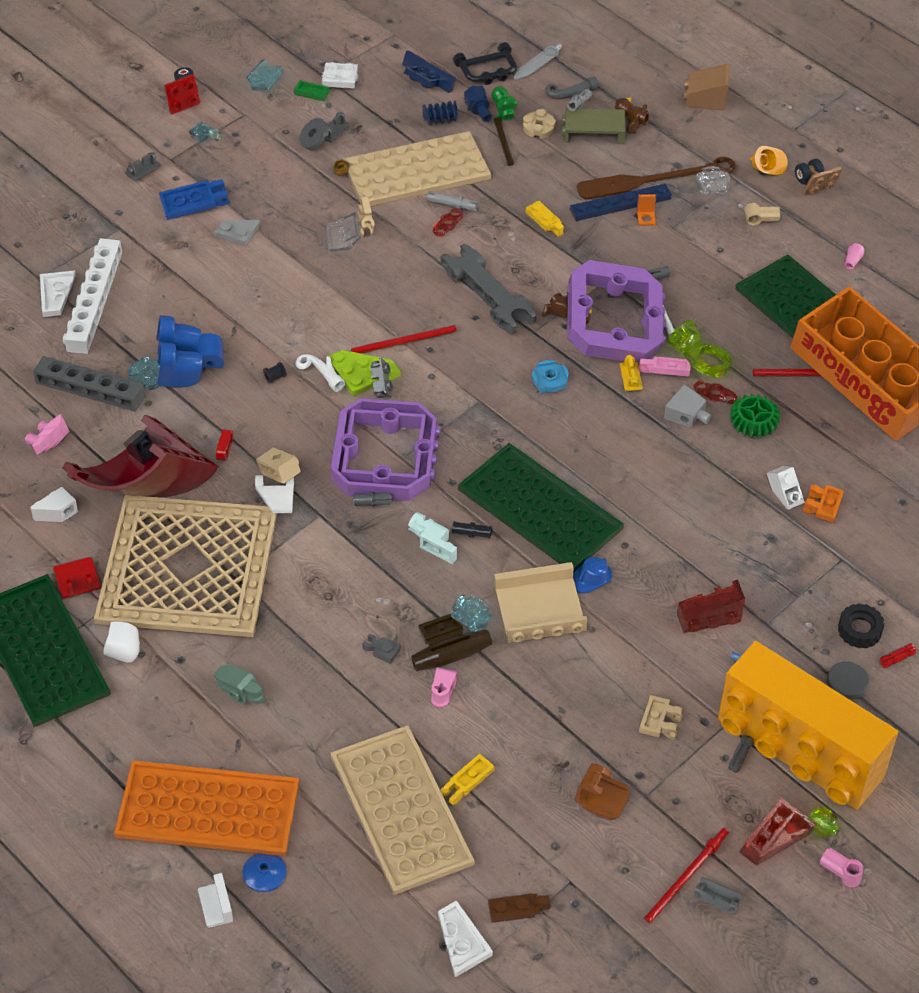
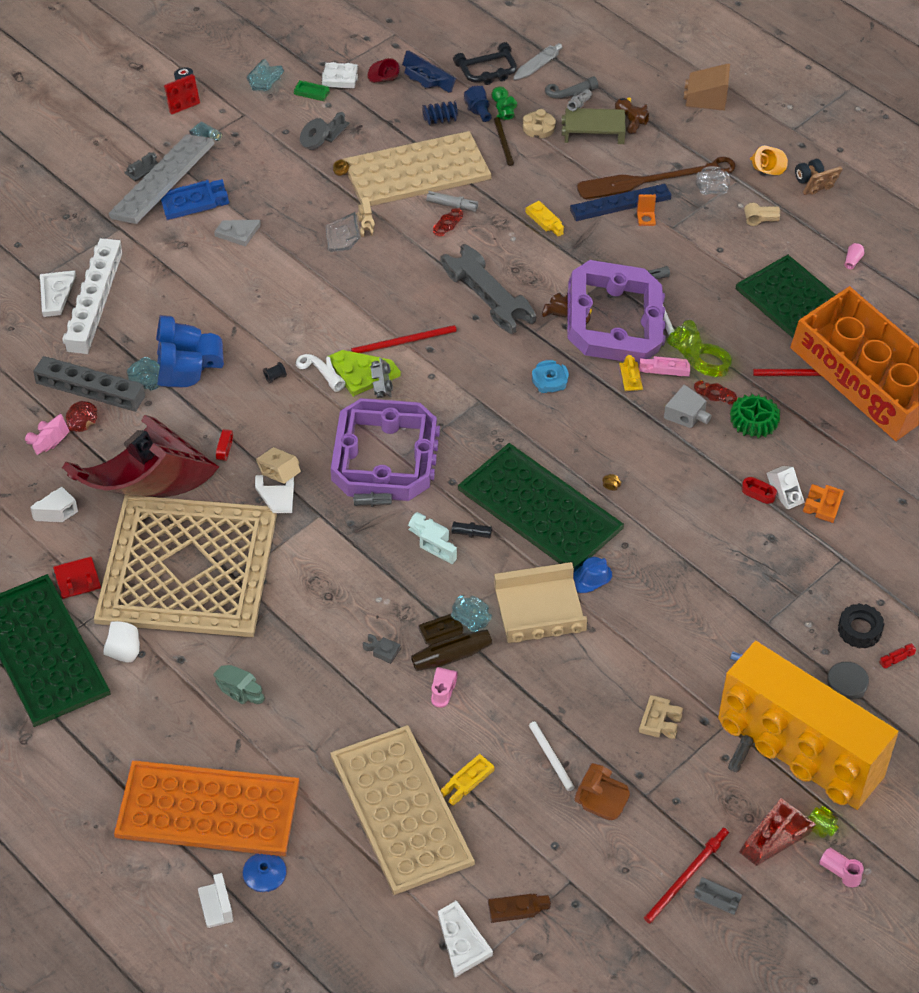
(81, 416): none -> clear red hair
(161, 179): none -> light grey plate
(383, 70): none -> dark red cap
(551, 756): none -> white bar
(611, 482): none -> pearl gold plate
(713, 610): clear red wedge -> none
(759, 490): none -> red beam

